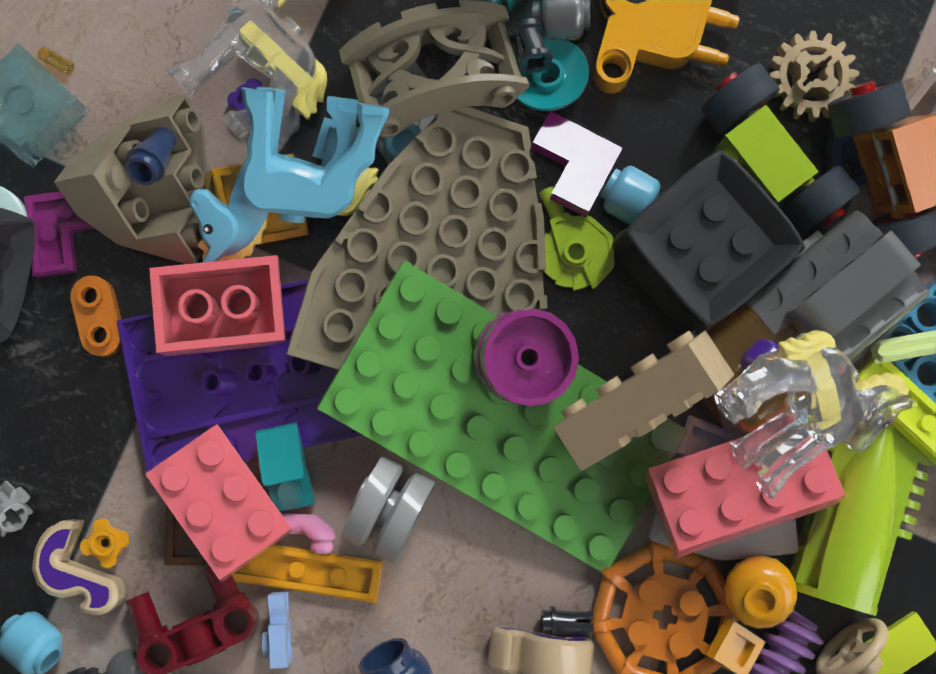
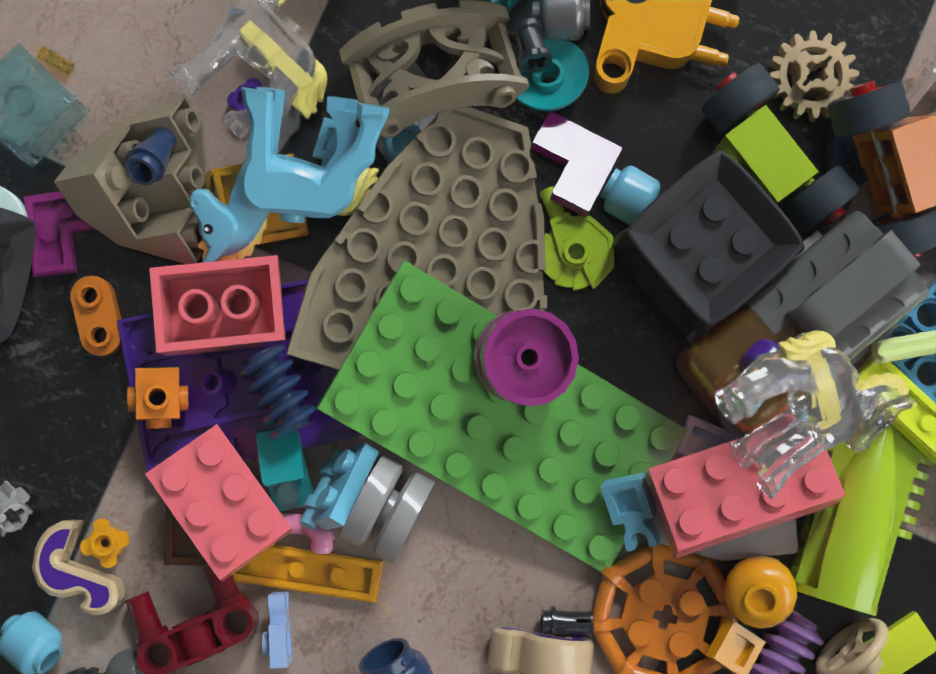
(154, 380): none -> orange brick
(277, 391): none -> dark blue piece
(338, 487): none -> medium azure plate
(632, 504): none -> medium azure plate
(644, 400): tan wedge -> none

